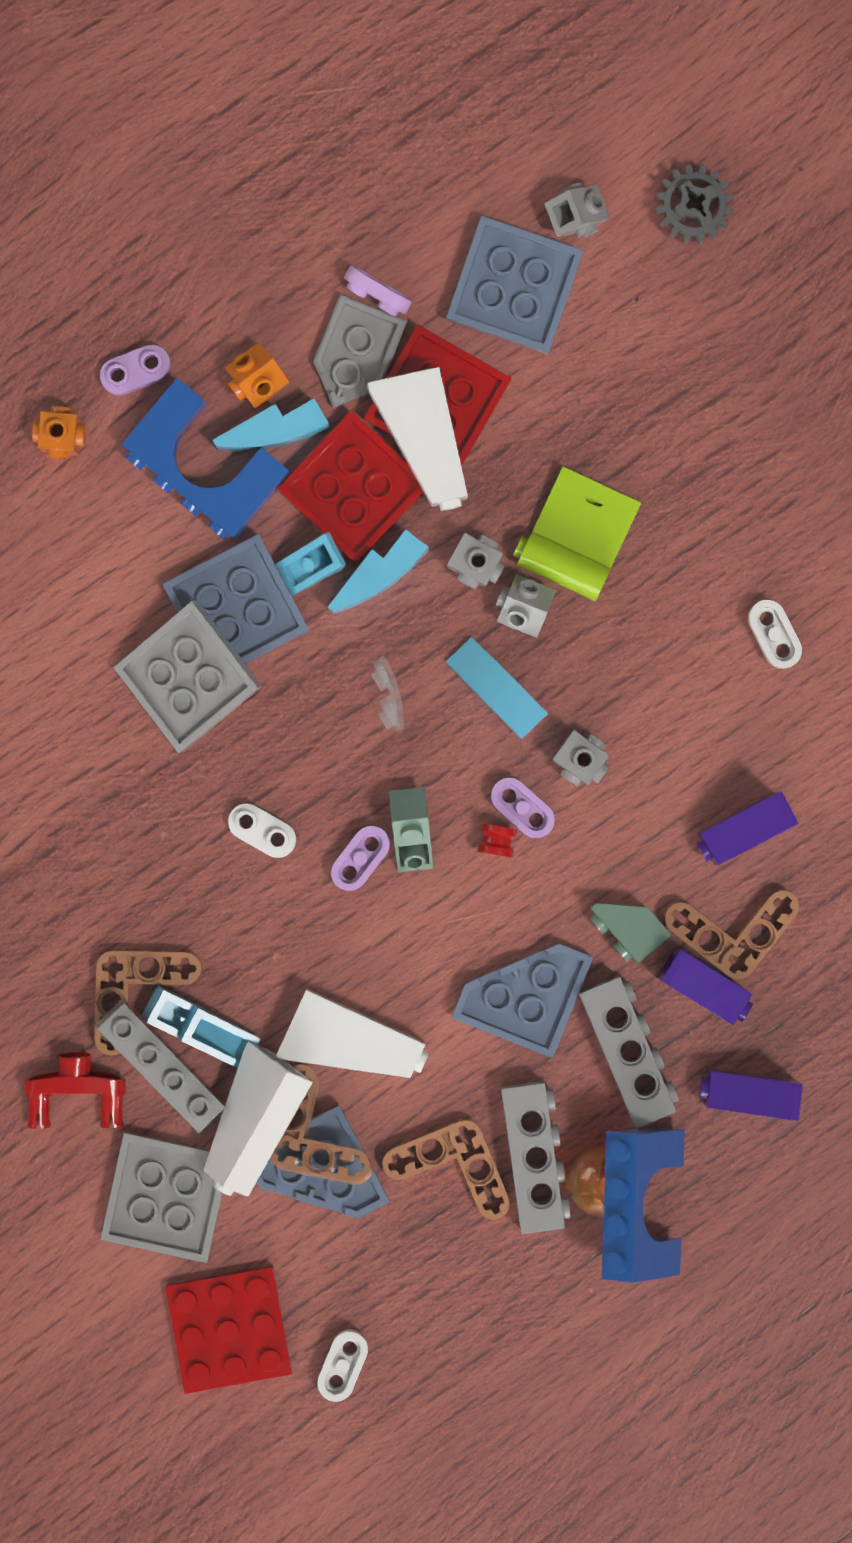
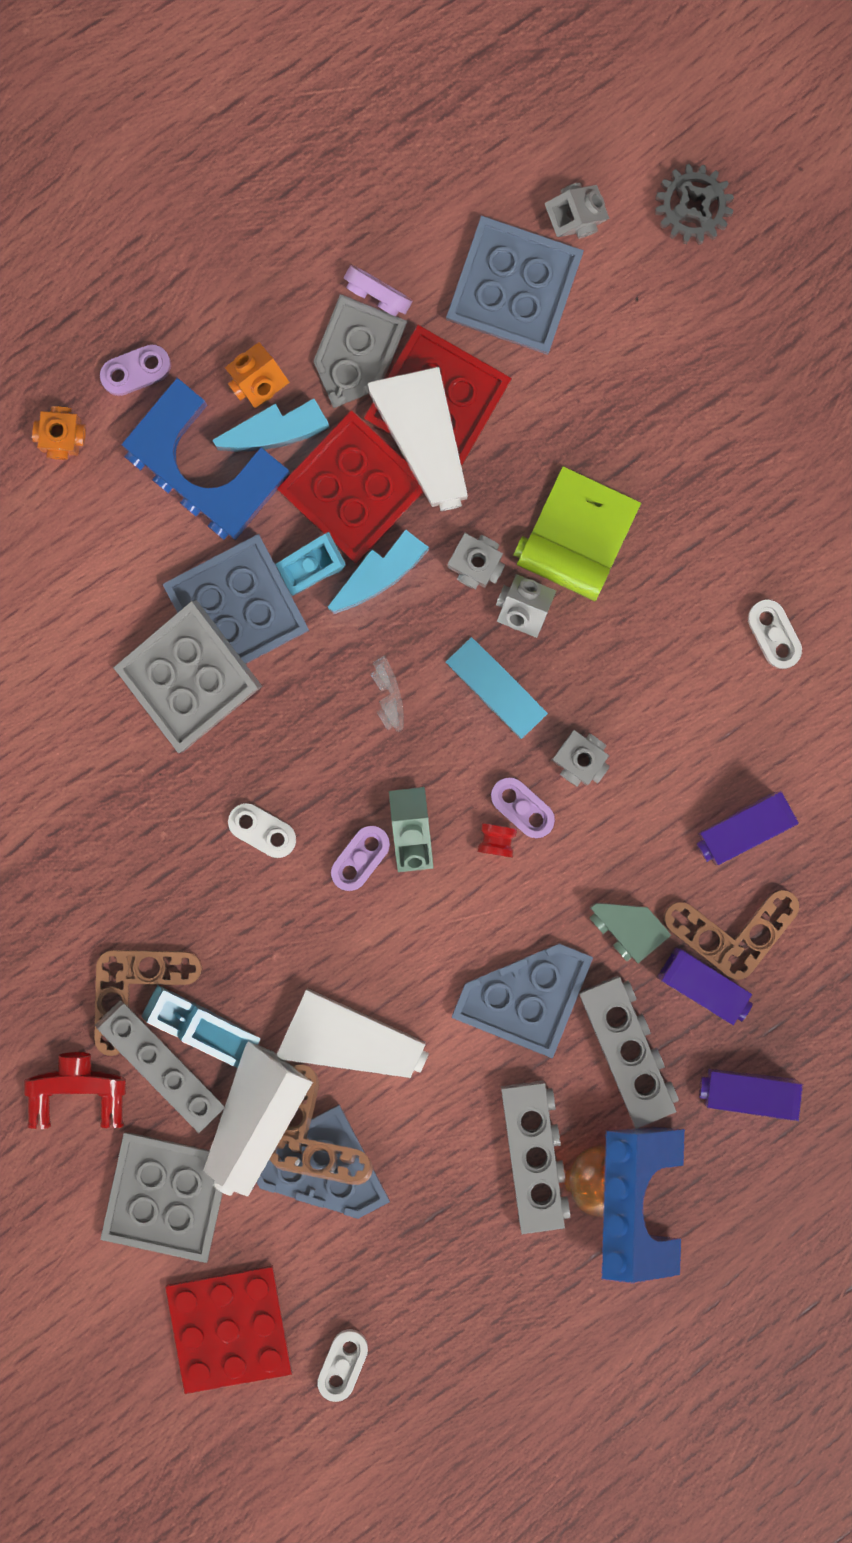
(452, 1150): nougat beam -> none

